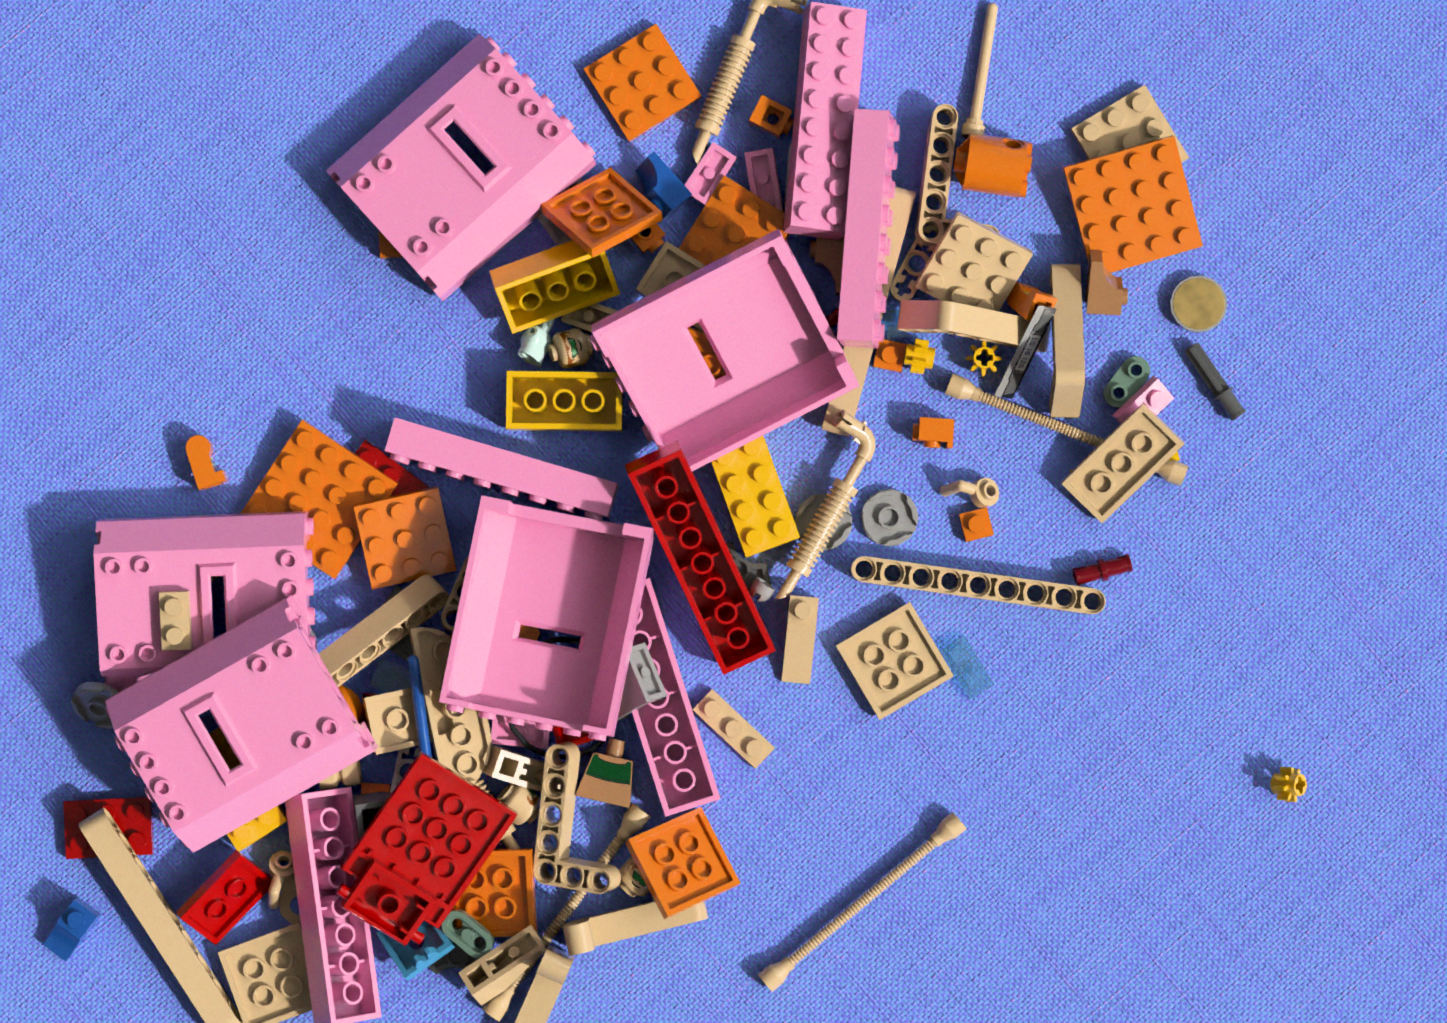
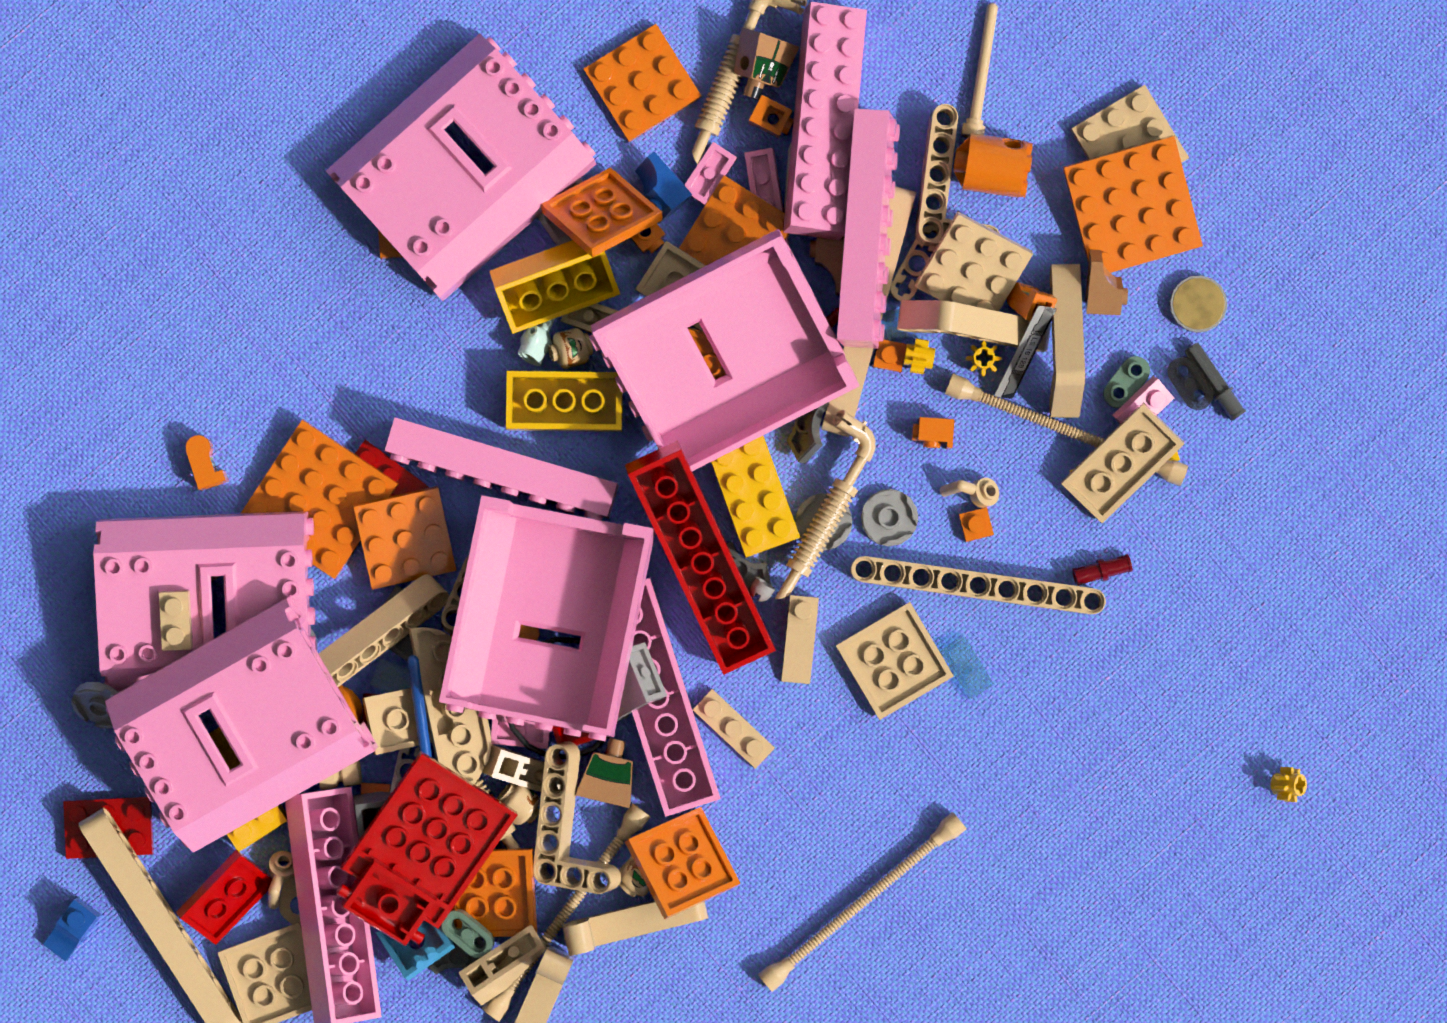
(762, 61): none -> torso
(805, 436): none -> dark grey tile
(1190, 383): none -> clear smoke plate

